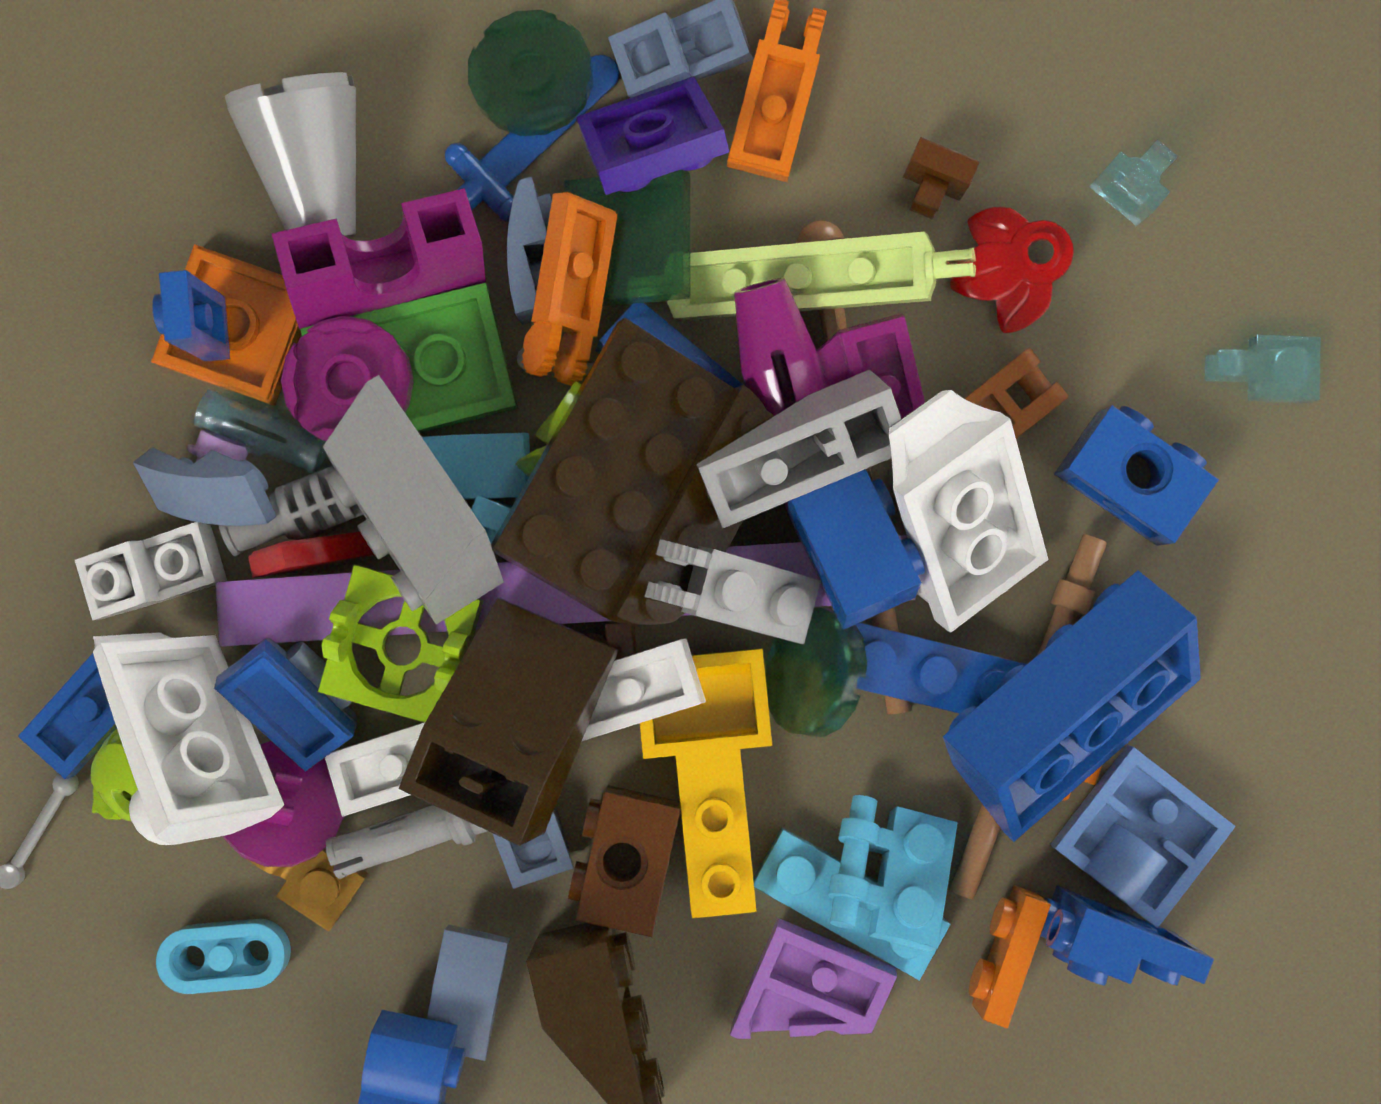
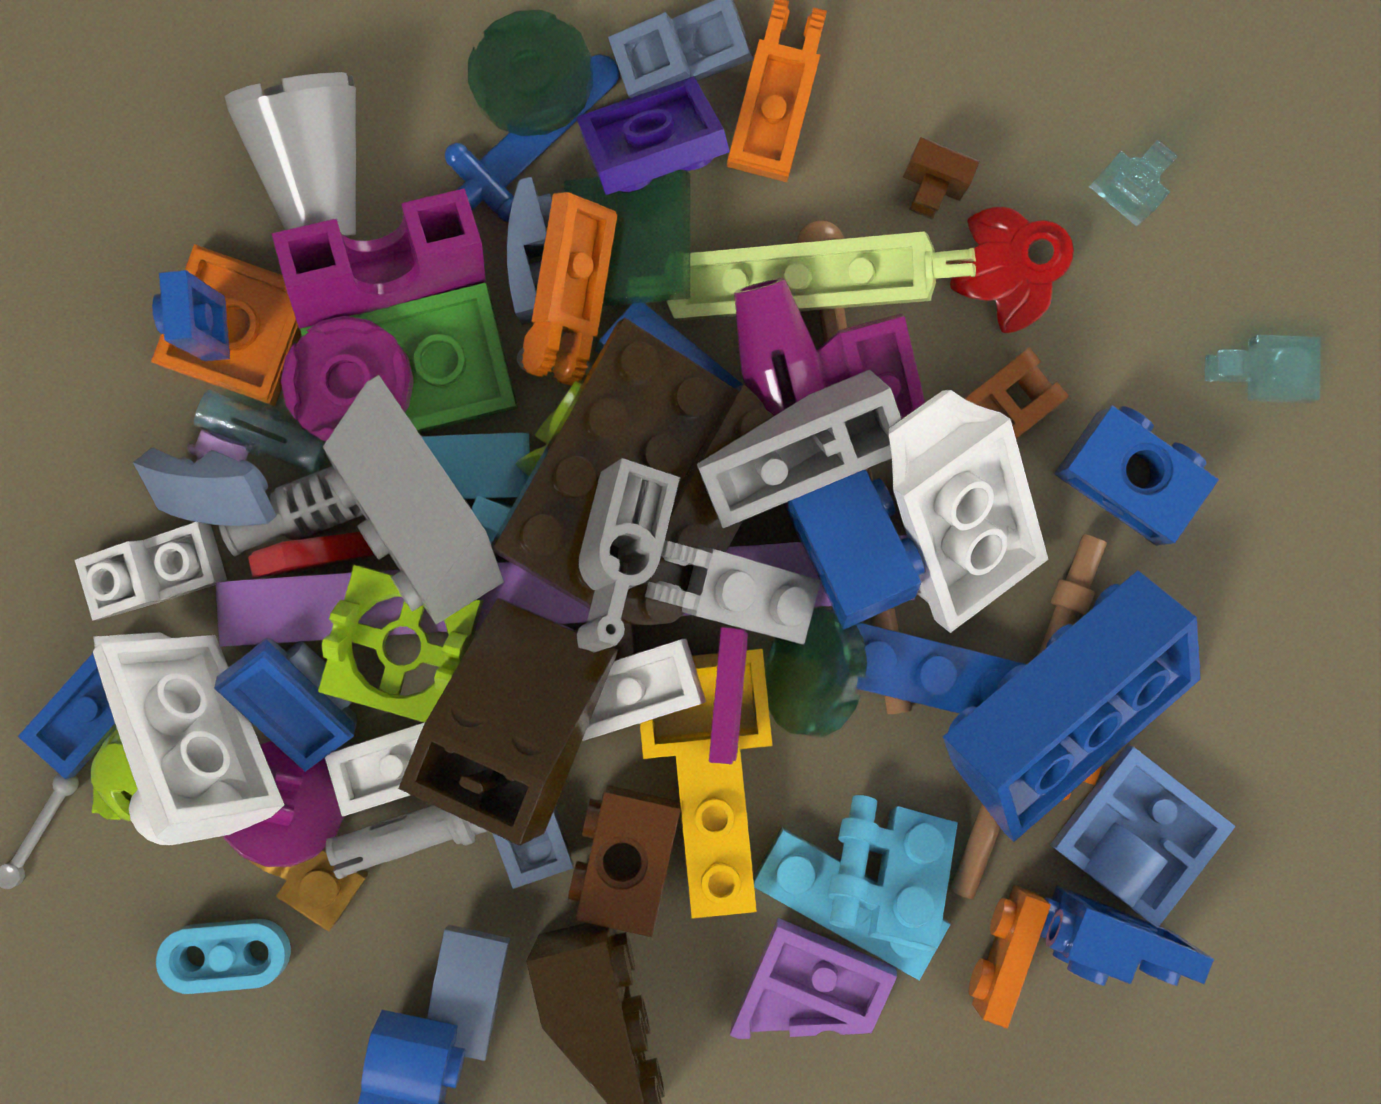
(634, 515): none -> light grey piece
(728, 695): none -> magenta tile

